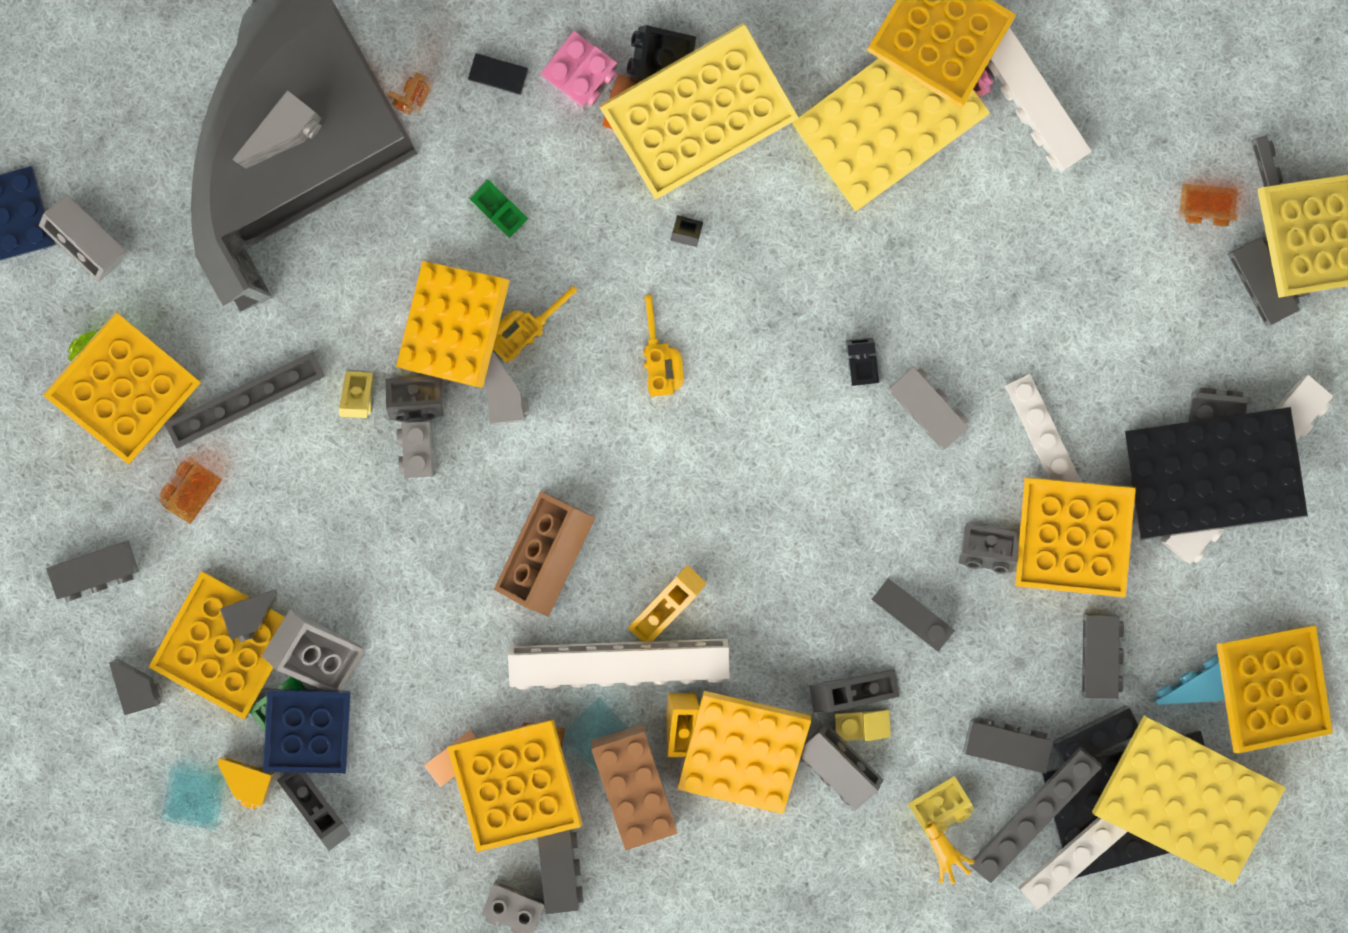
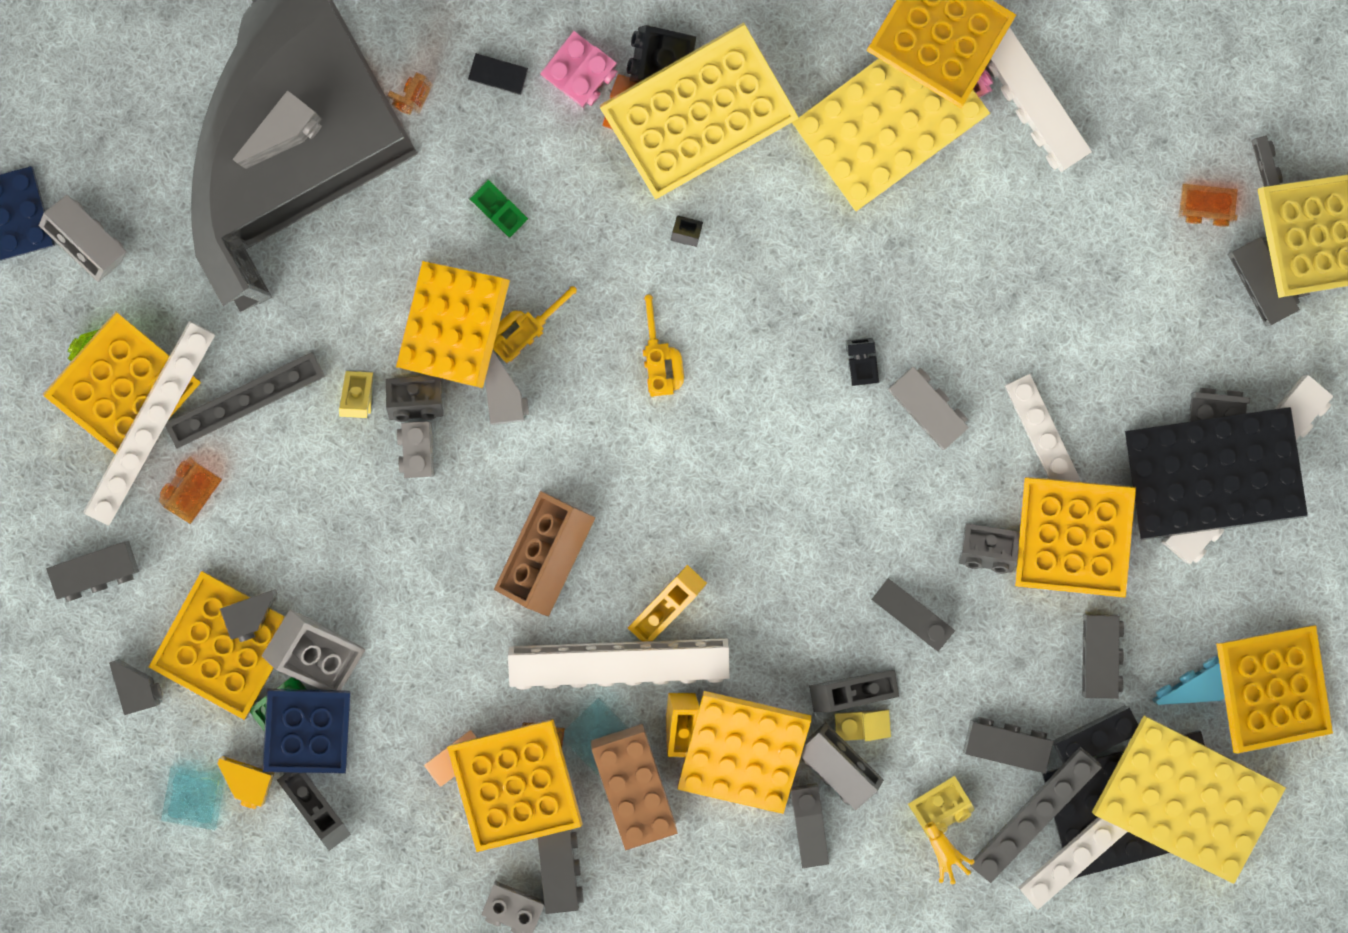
(149, 423): none -> white plate
(809, 825): none -> dark grey slope

